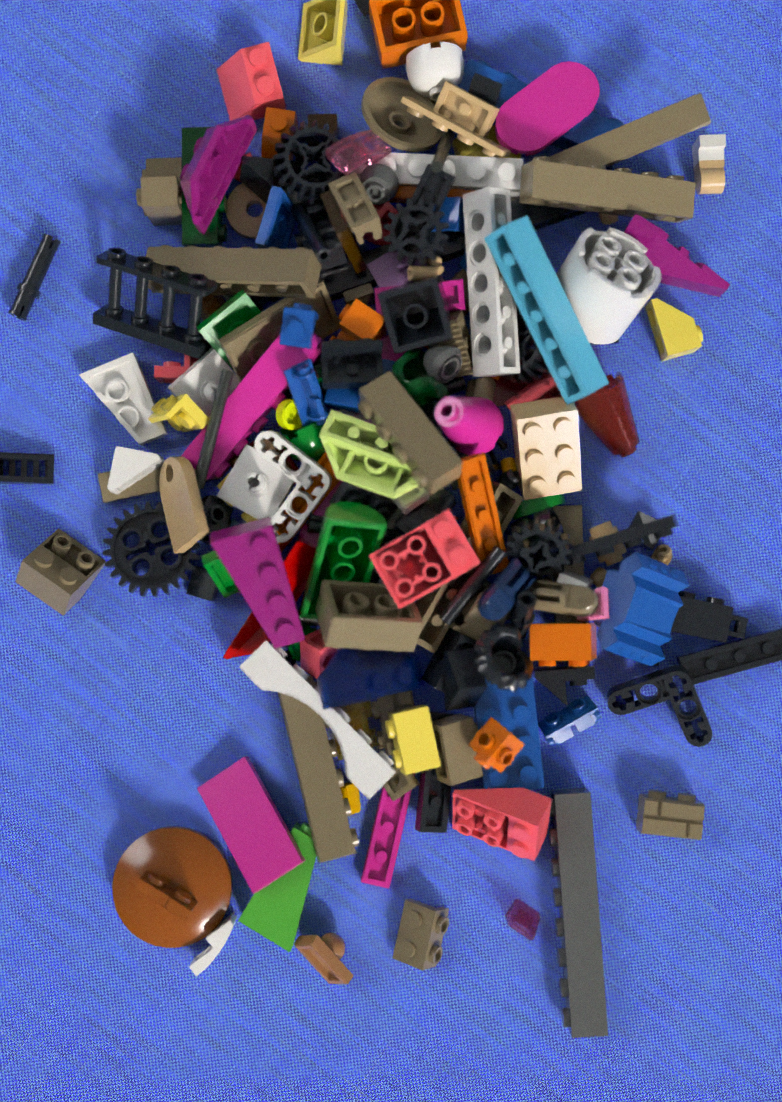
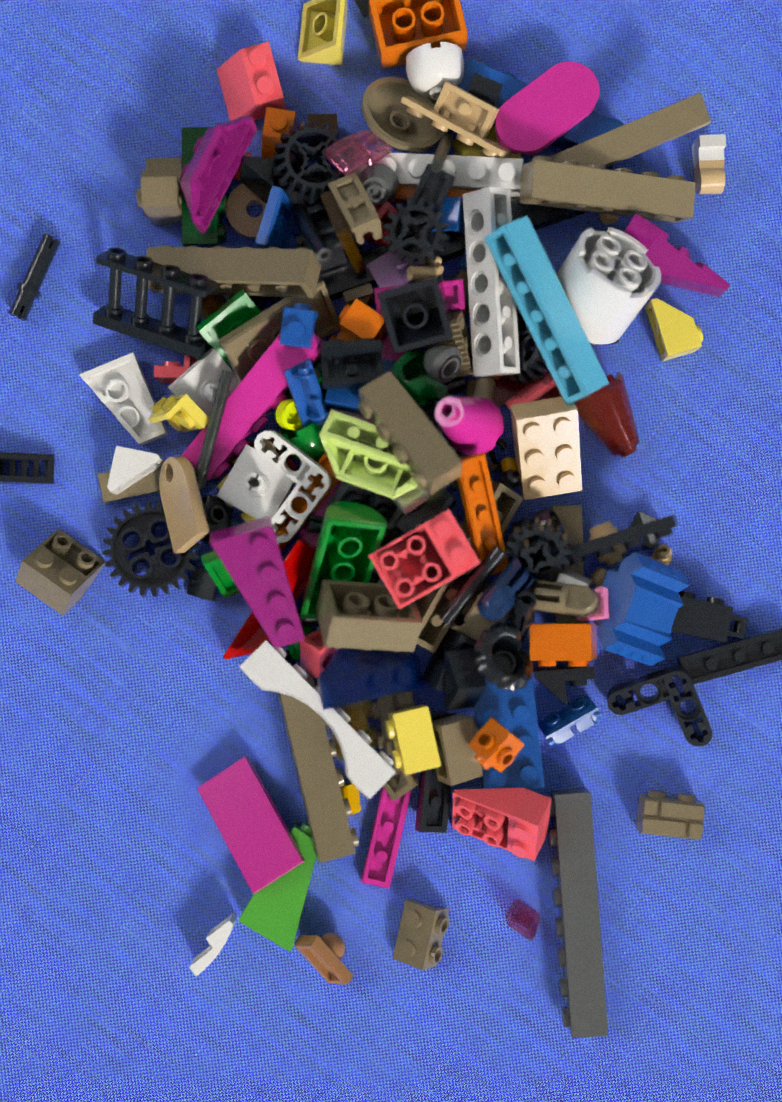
(172, 887): dark orange bracket -> none
(535, 505): green beam -> none

